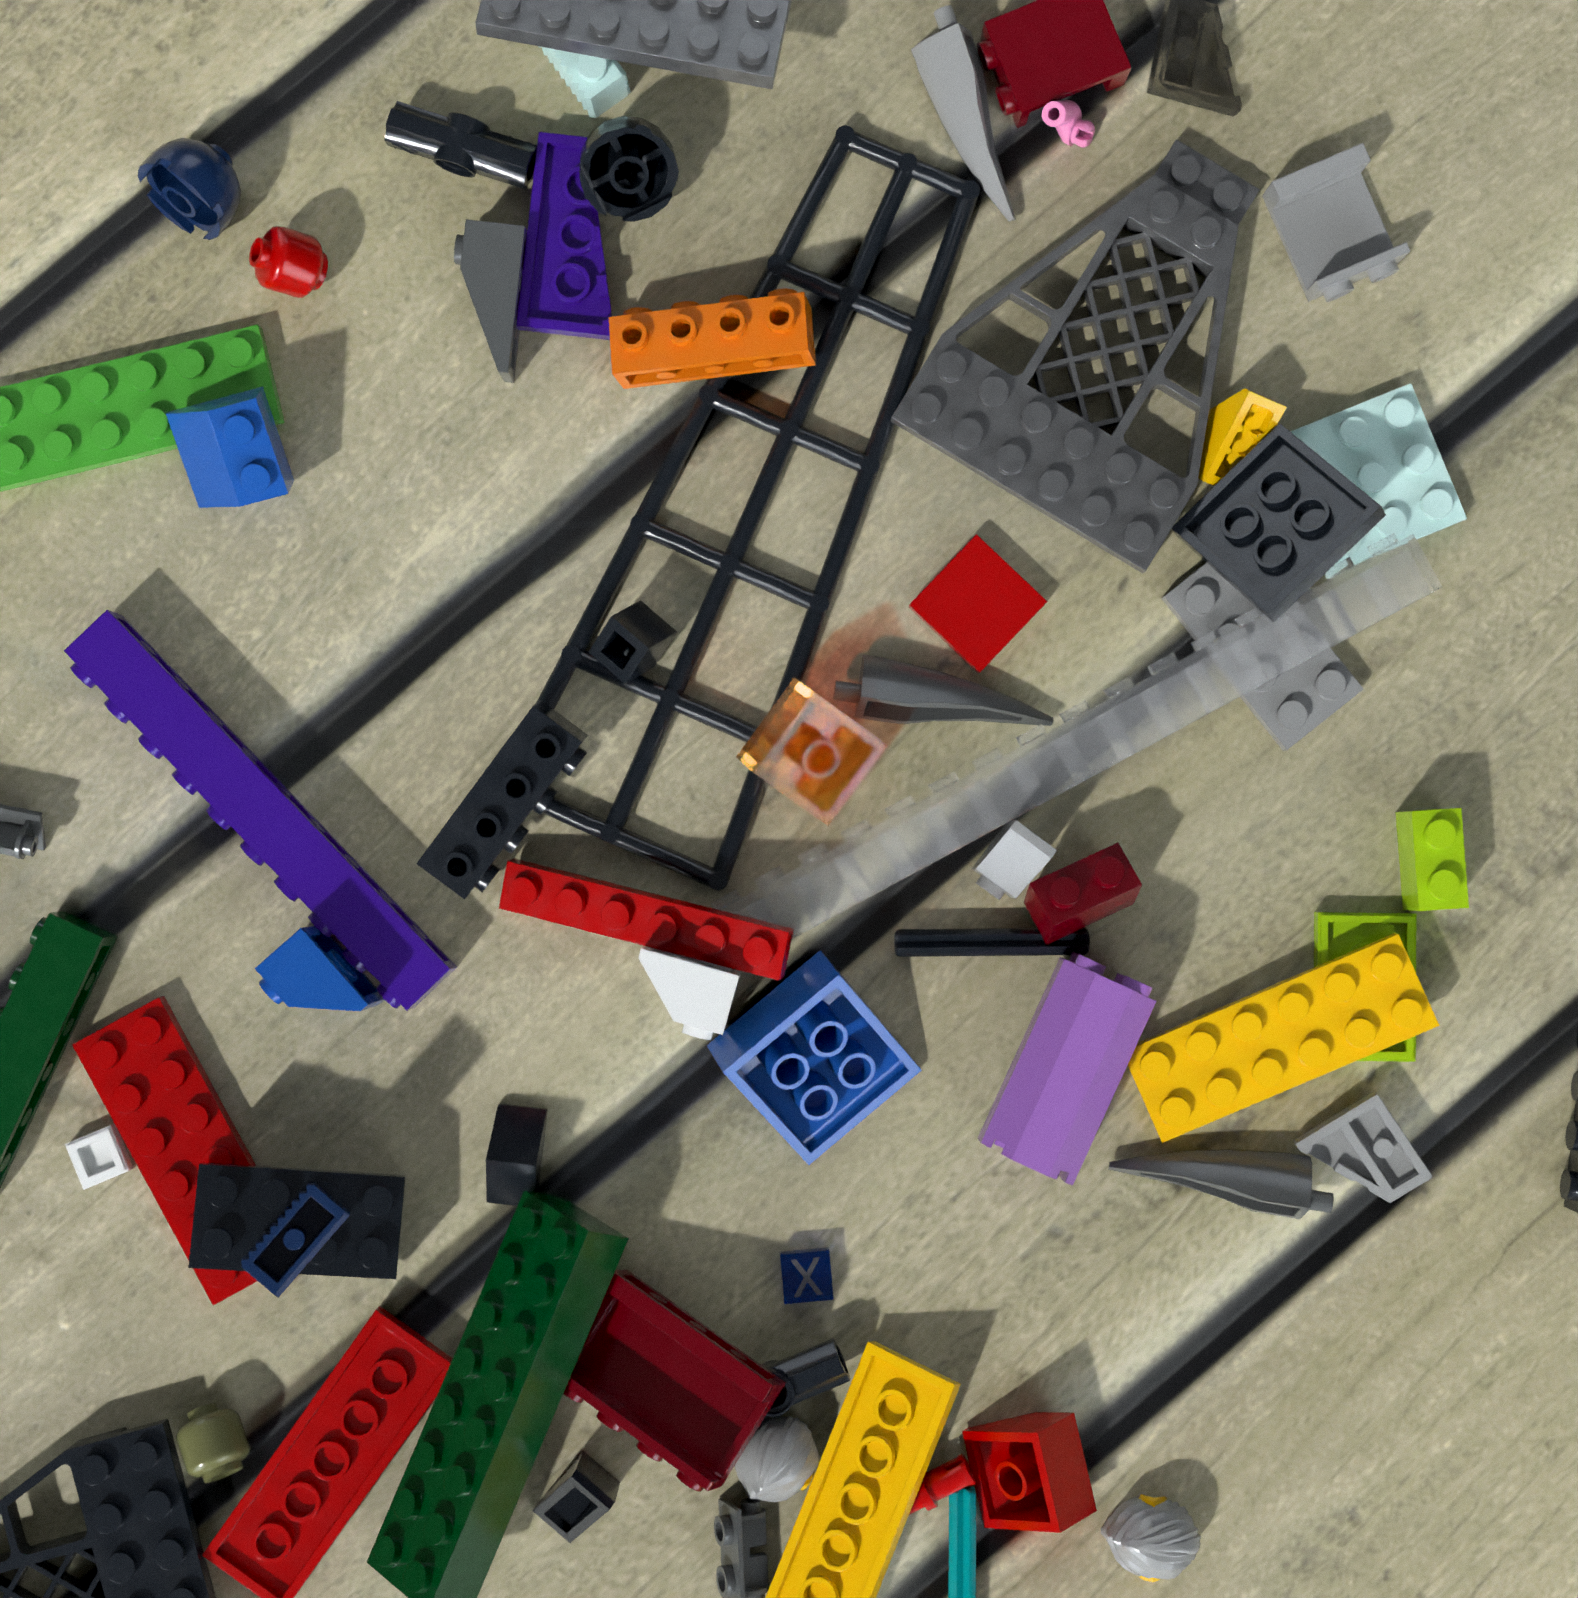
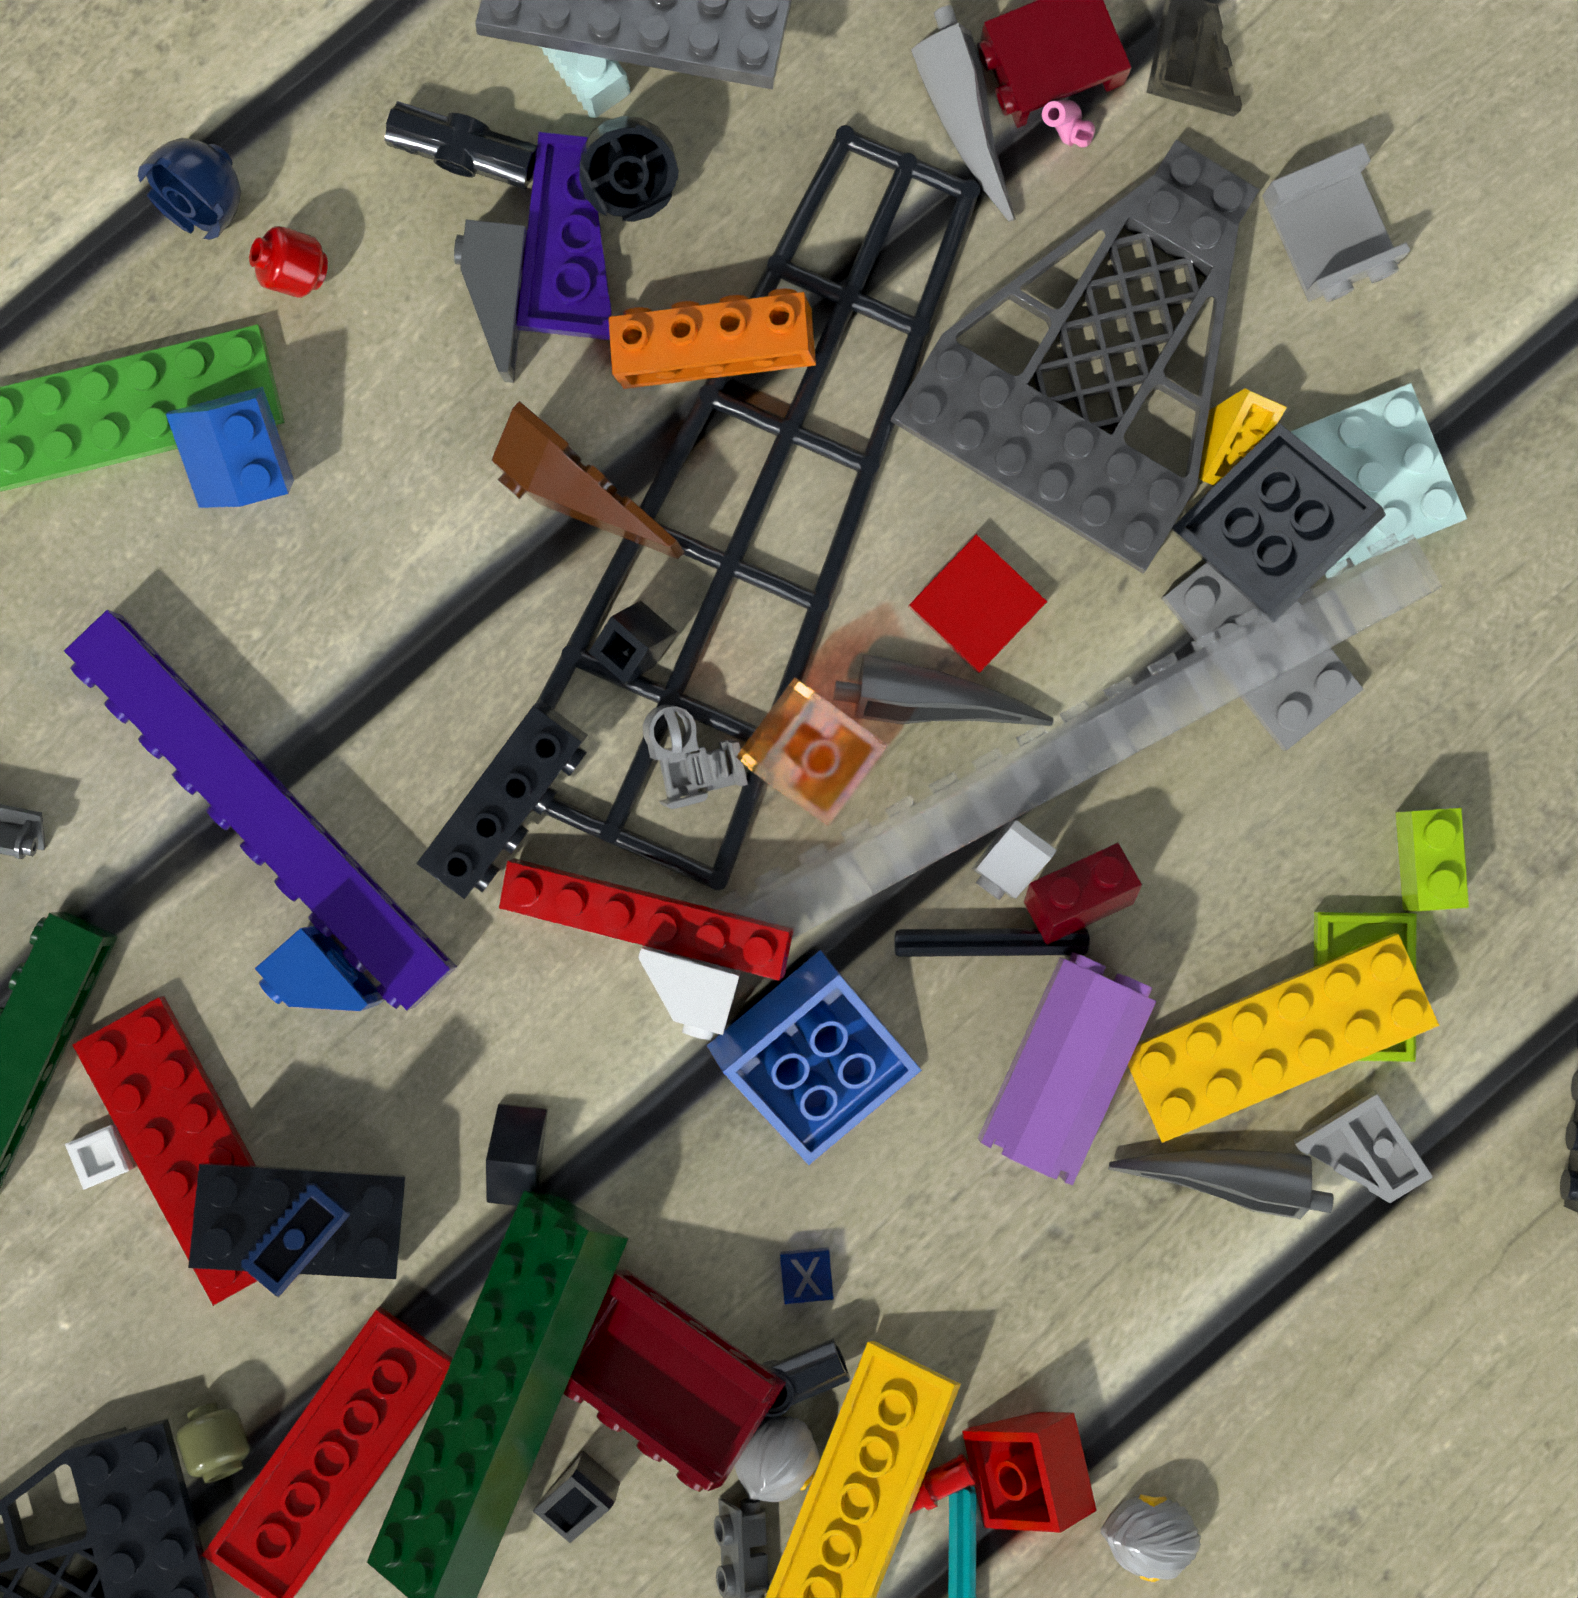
(550, 472): none -> reddish brown wedge
(688, 772): none -> light grey piece

